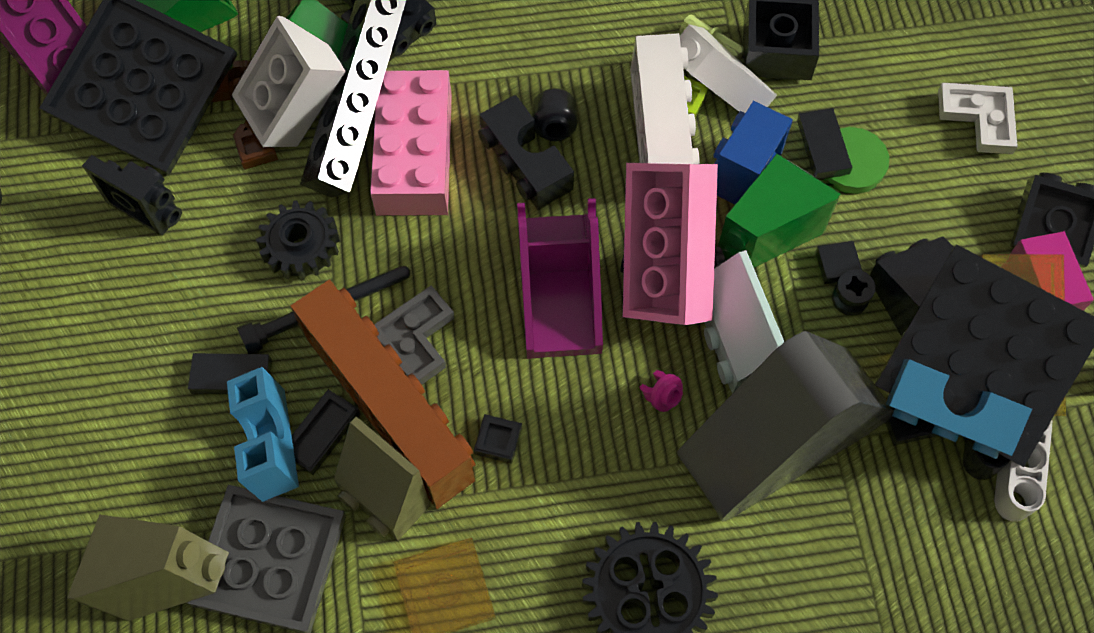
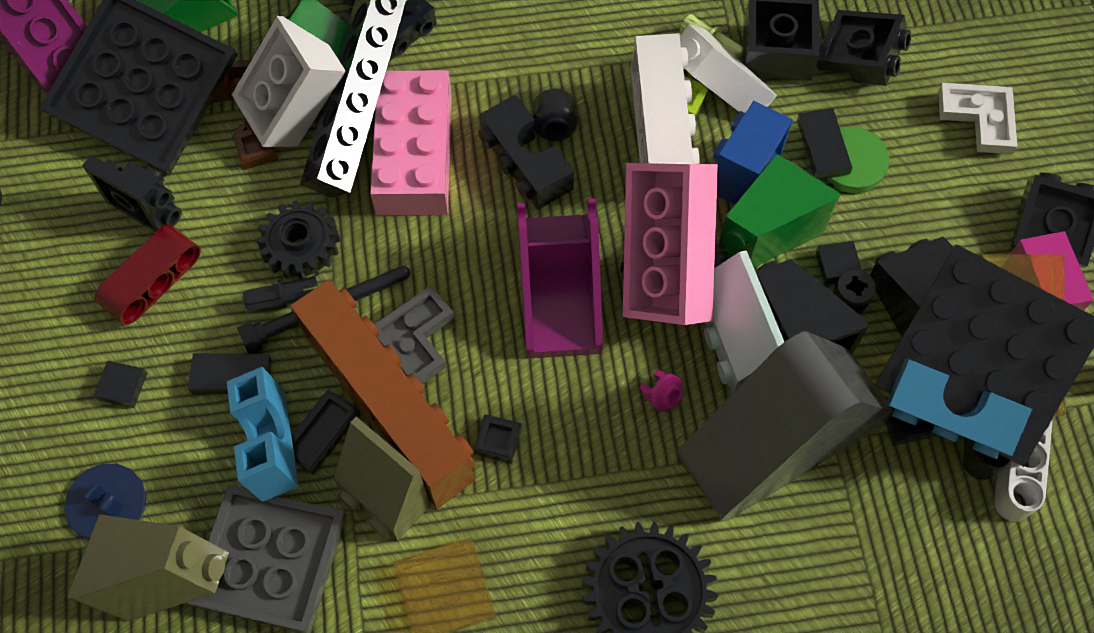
(104, 491): none -> dark blue piece
(120, 384): none -> black tile
(147, 274): none -> dark red beam
(277, 294): none -> black axle
(806, 305): none -> black slope
(865, 45): none -> black plate

